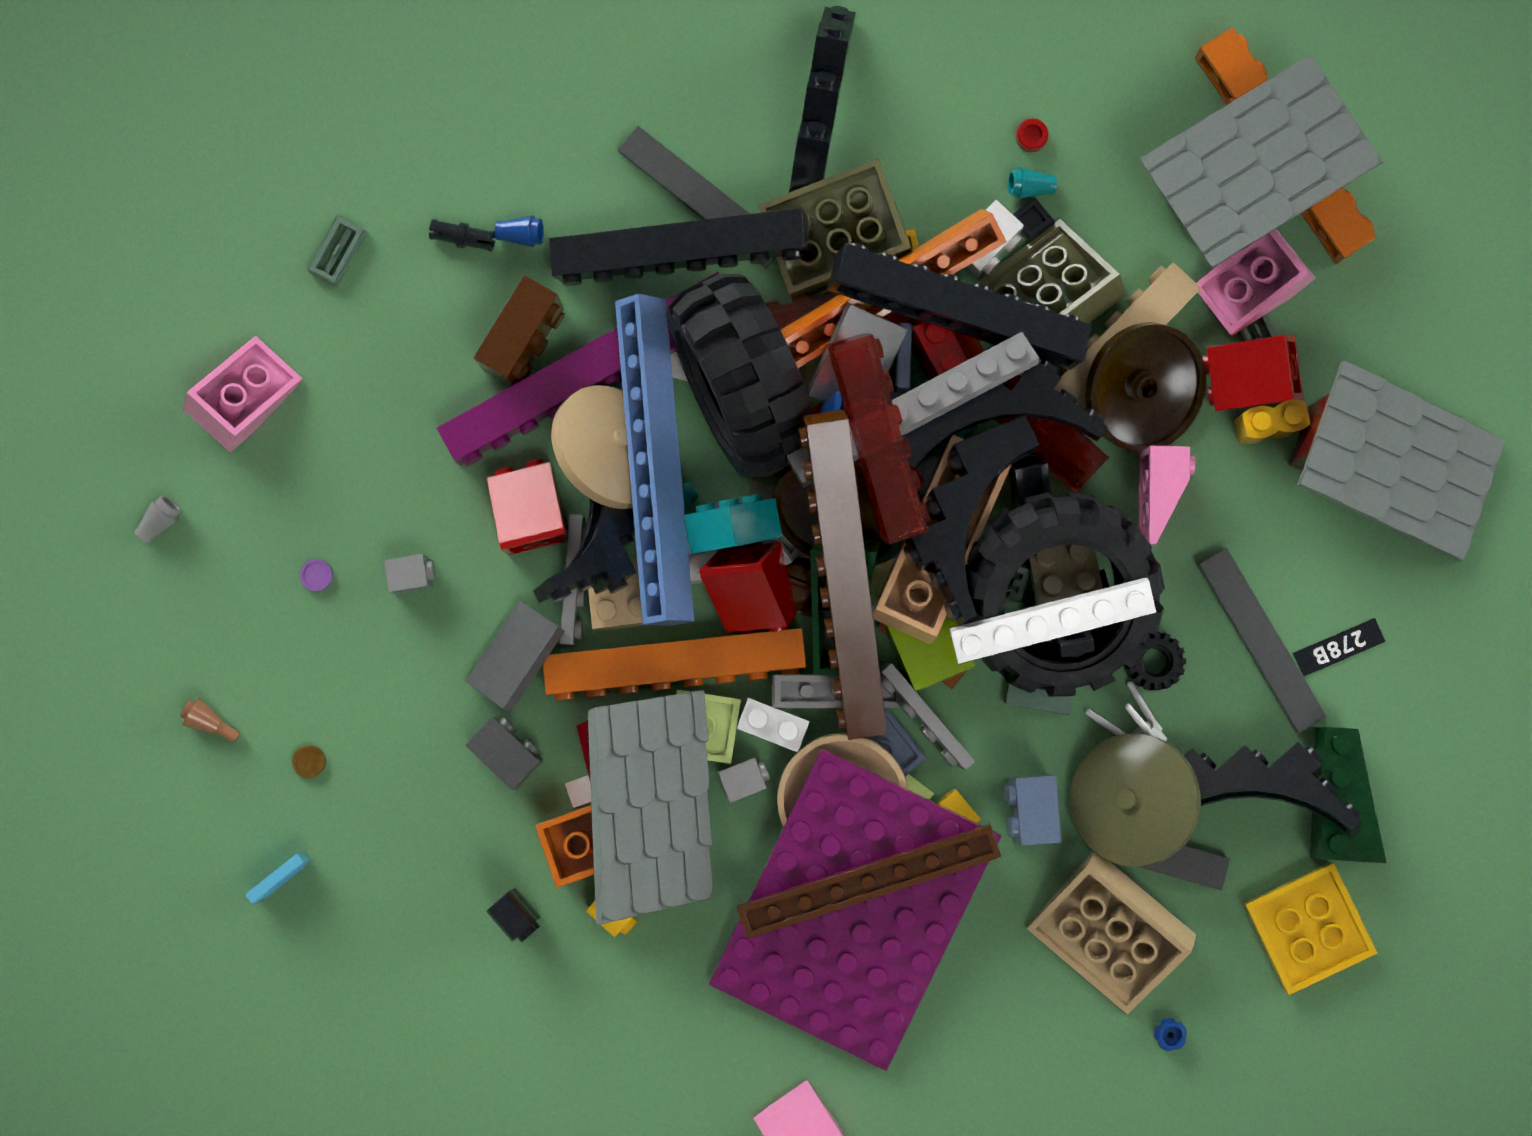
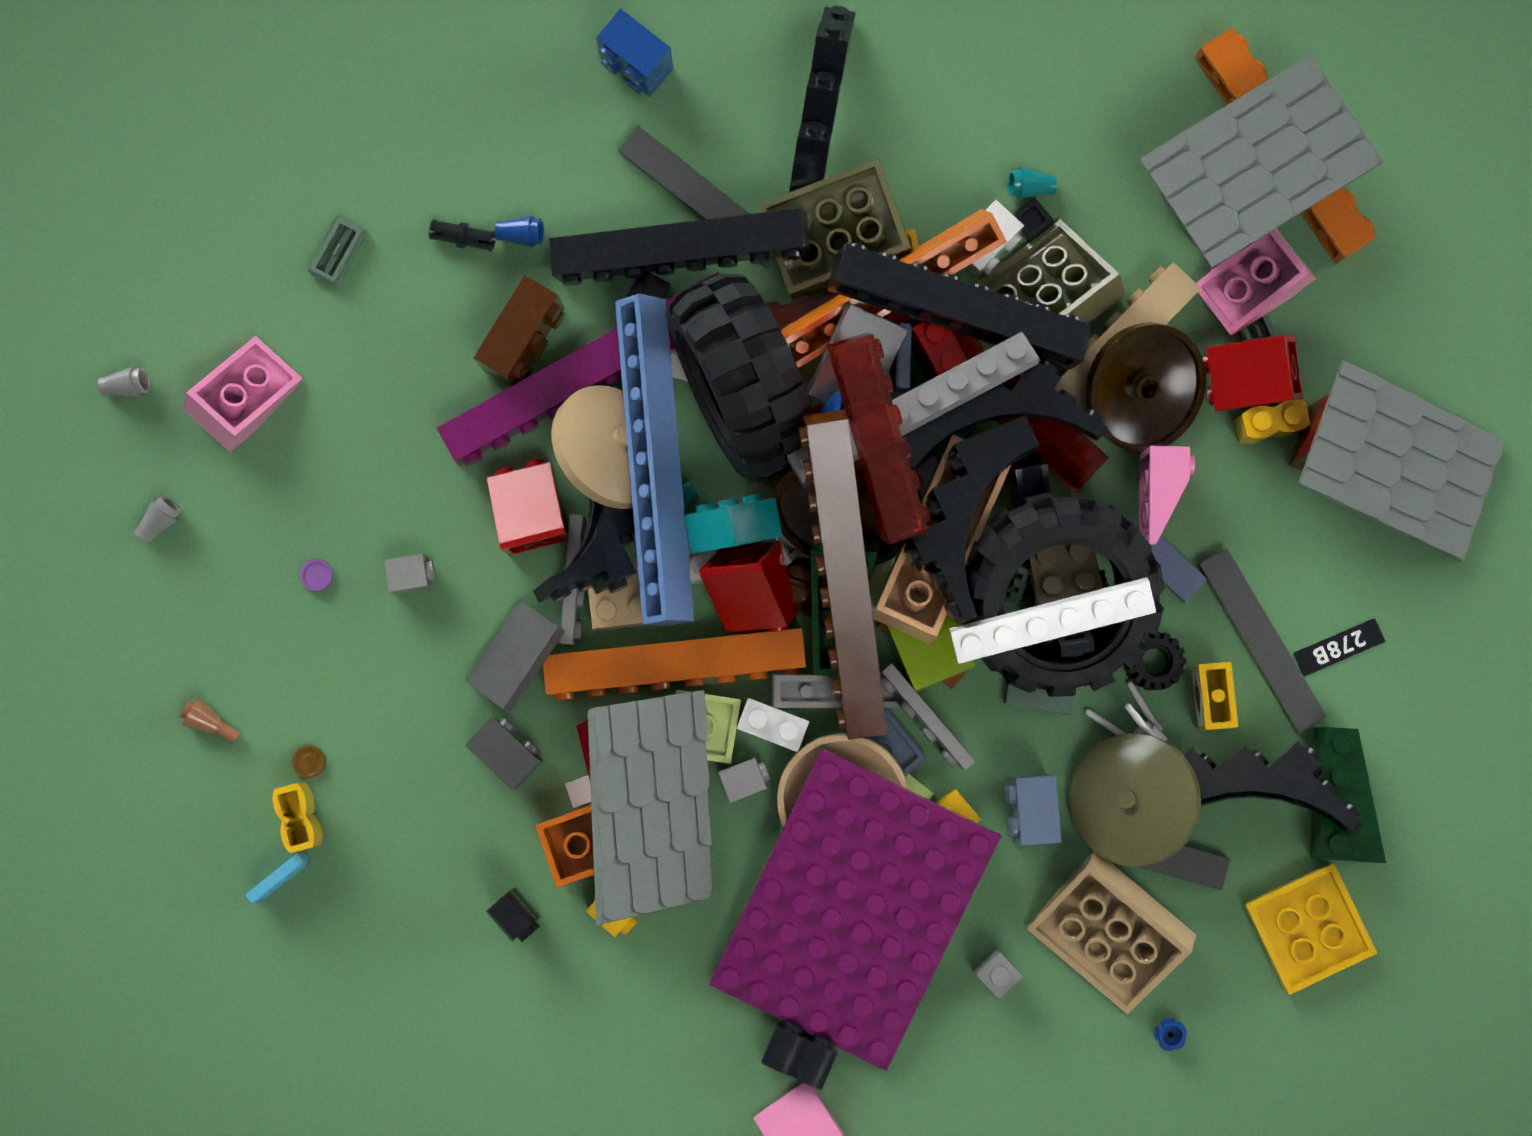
(126, 383): none -> light grey cone
(299, 825): none -> yellow brick
(634, 53): none -> blue brick
(649, 285): none -> black tile
(800, 1055): none -> black brick
(869, 881): reddish brown plate -> none
(997, 973): none -> light grey brick
(1032, 135): red tile -> none
(1177, 571): none -> sand blue tile
(1214, 696): none -> yellow brick

